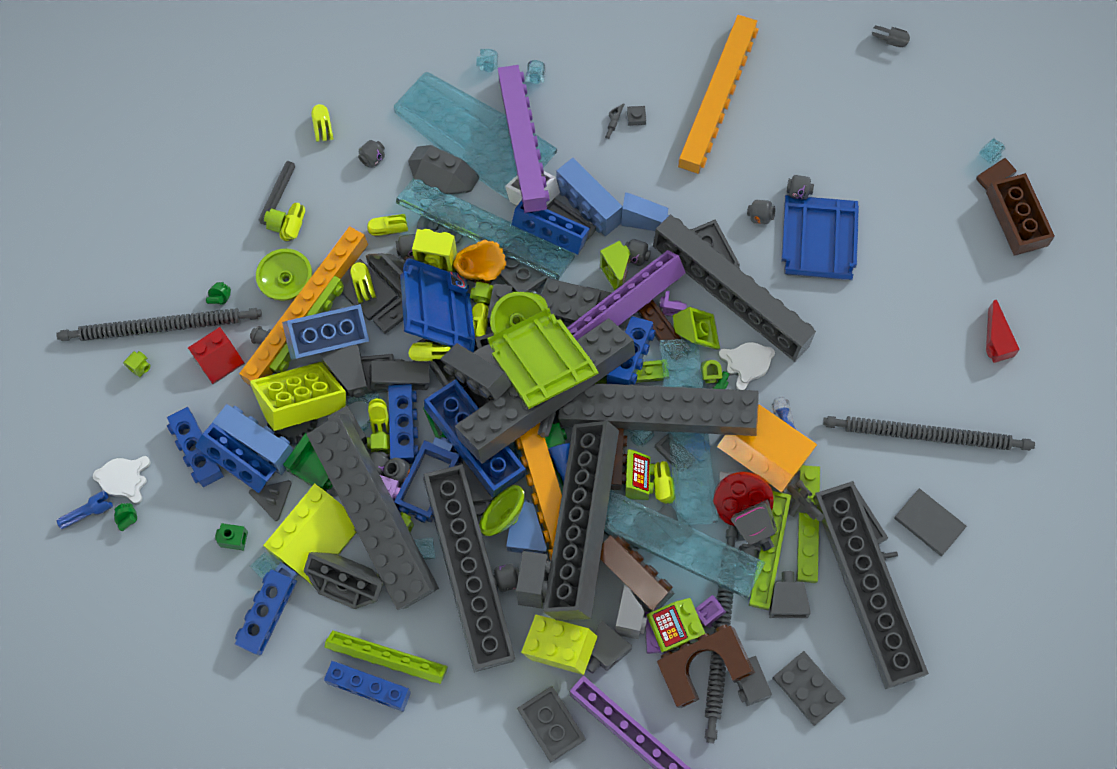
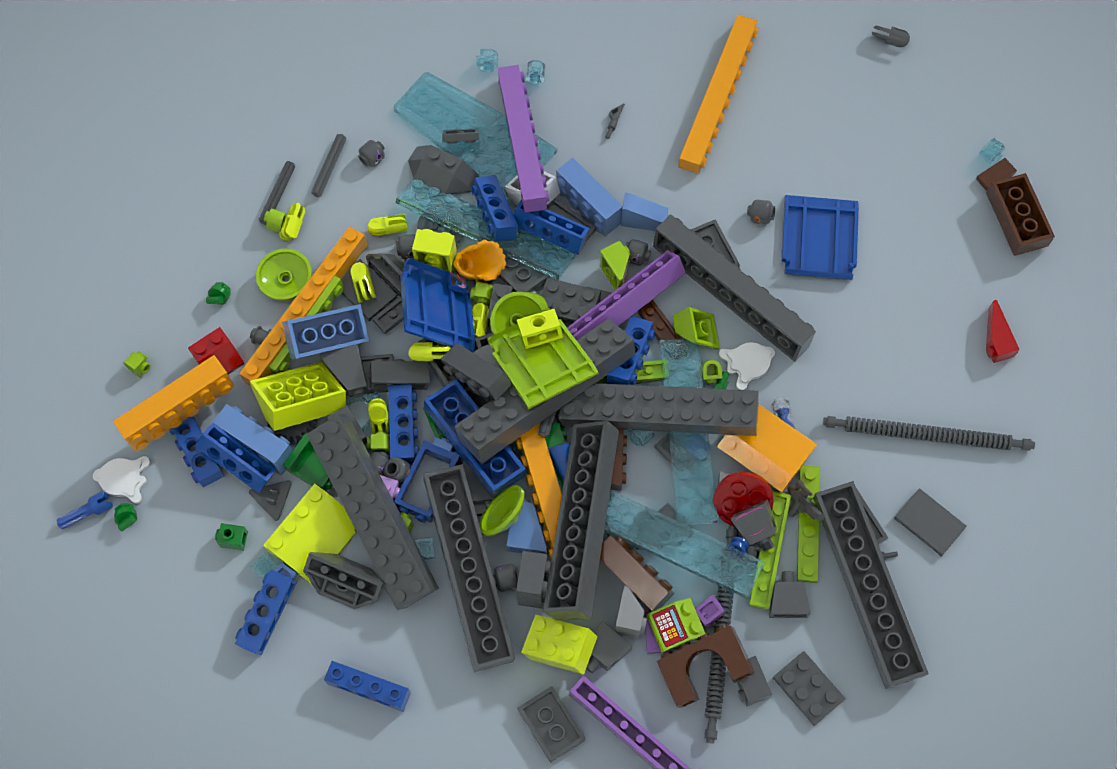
(158, 324): dark grey hose -> none
(174, 404): none -> light orange brick
(321, 120): neon yellow arm -> none
(328, 165): none -> dark grey axle
(386, 657): lime plate -> none
(456, 135): none -> dark grey plate
(494, 208): none -> blue brick
(540, 328): none -> neon yellow brick
(636, 115): dark grey plate -> none
(638, 476): slope -> none
(663, 483): neon yellow arm -> none
(671, 307): medium lavender bracket -> none
(739, 543): none -> blue bush
(799, 187): dark grey head -> none

